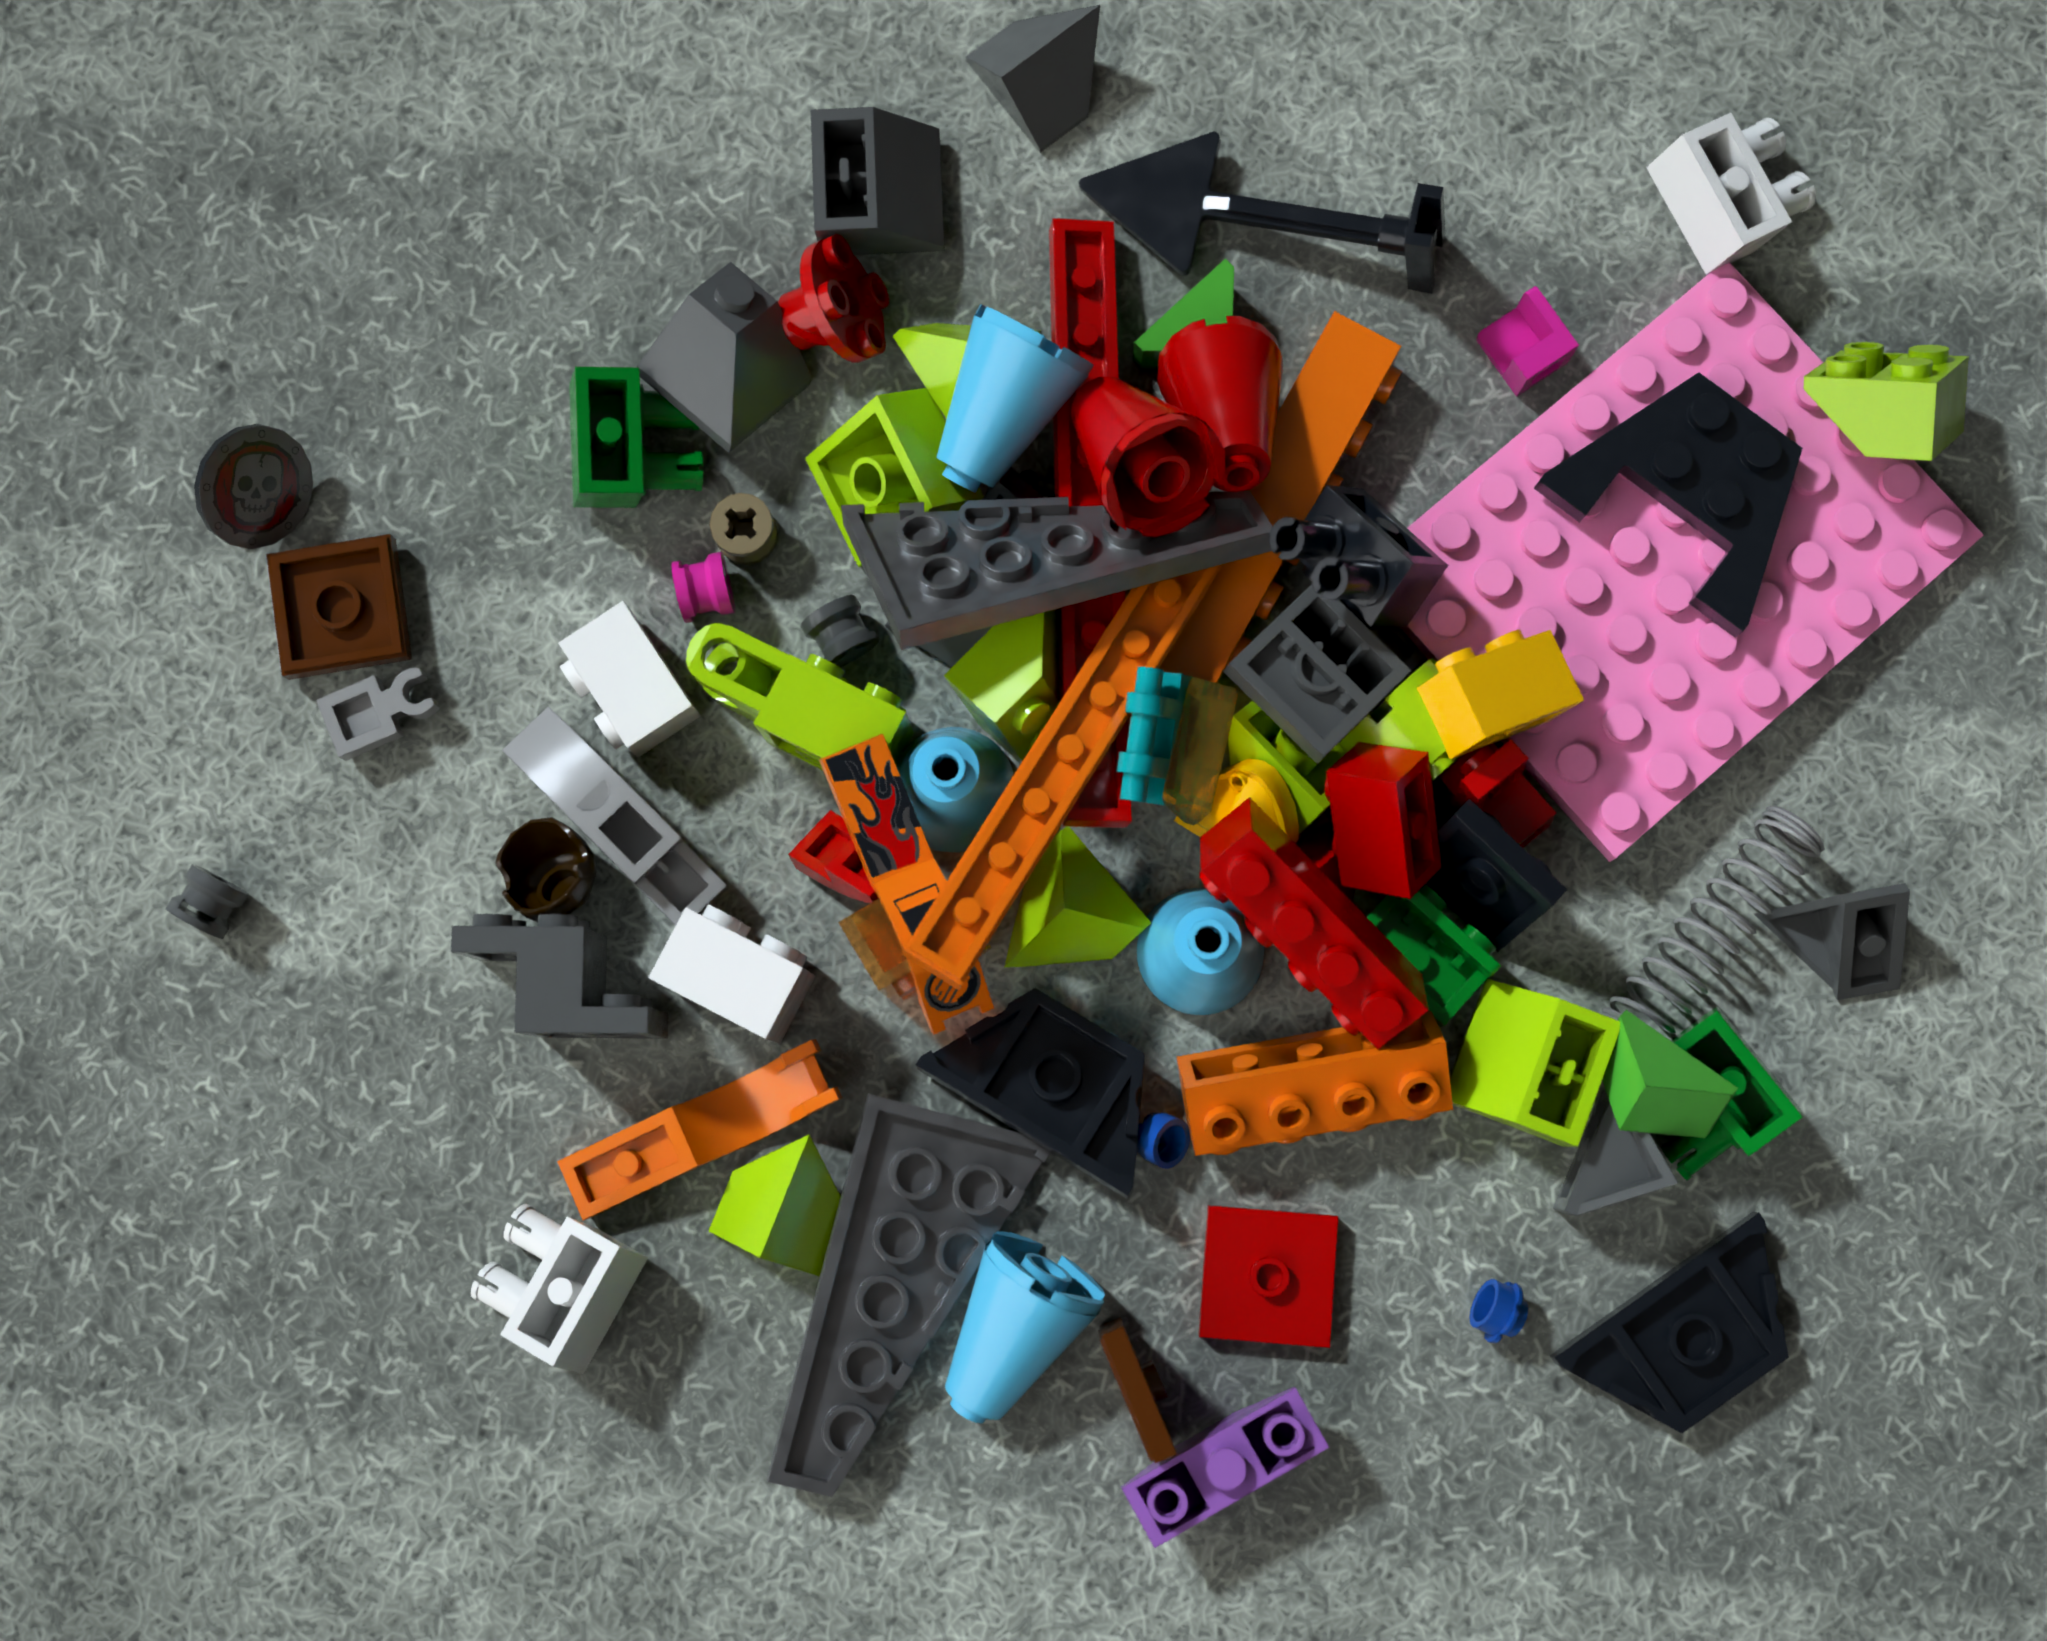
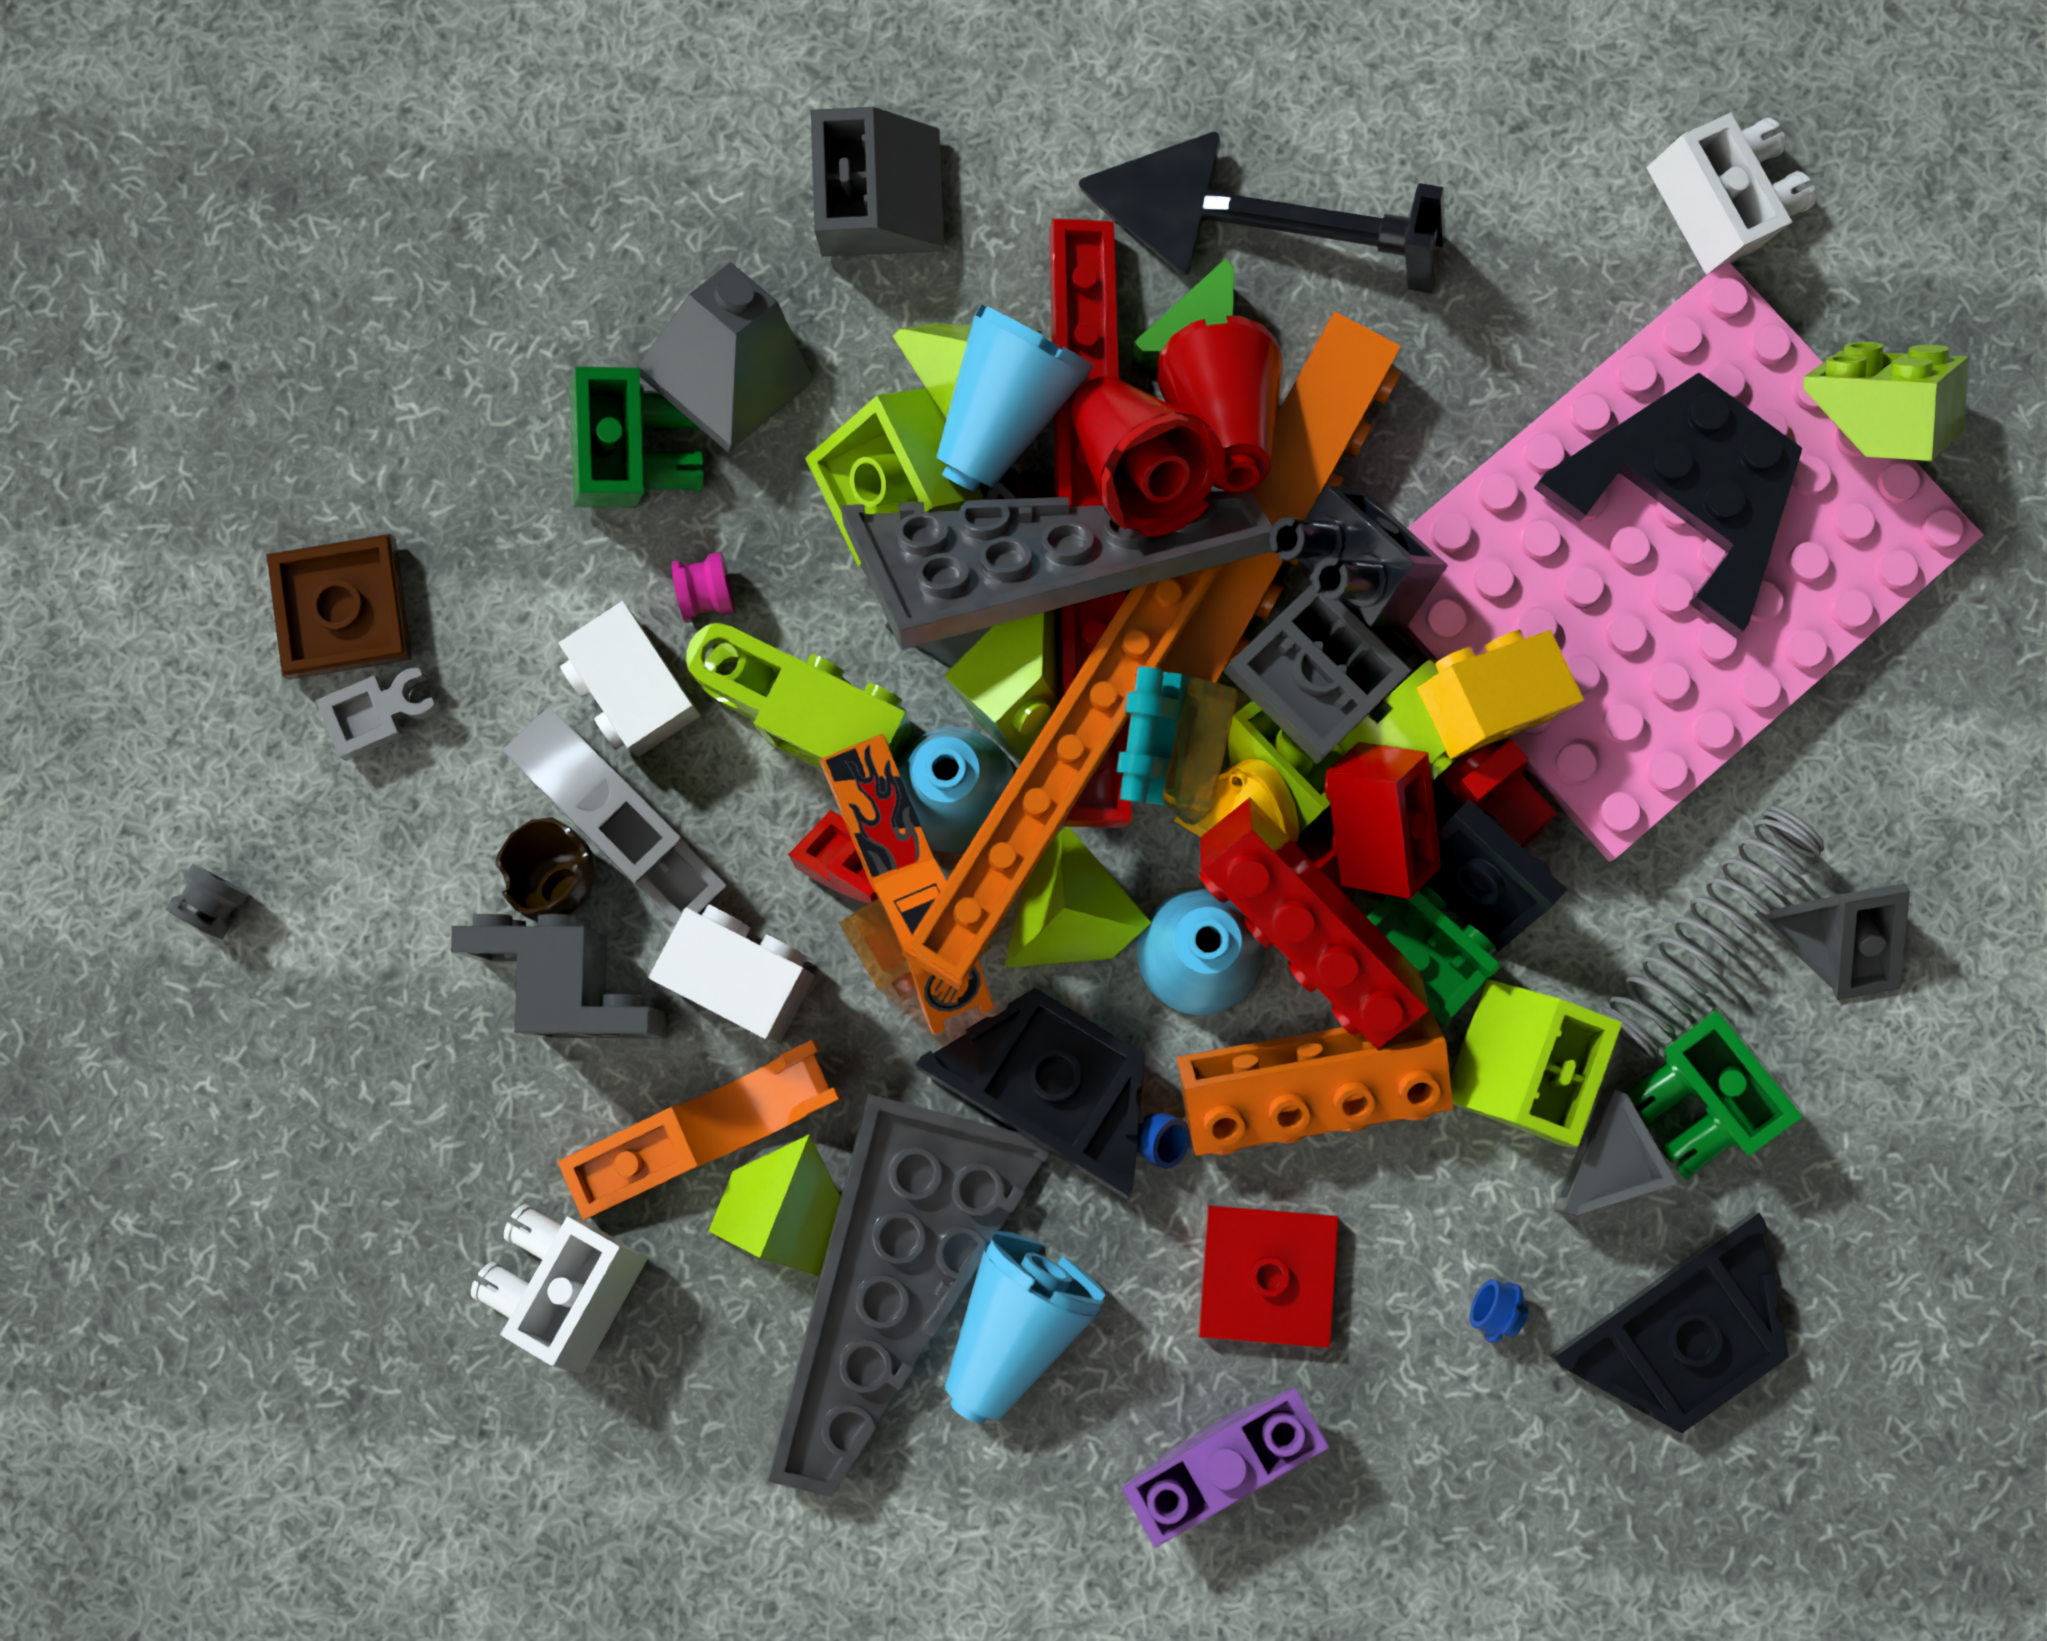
(253, 486): shield -> none
(751, 540): dark tan wheel -> none
(836, 303): red plate -> none
(840, 631): dark grey wheel -> none
(1042, 71): dark grey slope -> none
(1140, 1390): reddish brown plate -> none
(1528, 342): dark pink panel -> none
(1660, 1085): bright green slope -> none

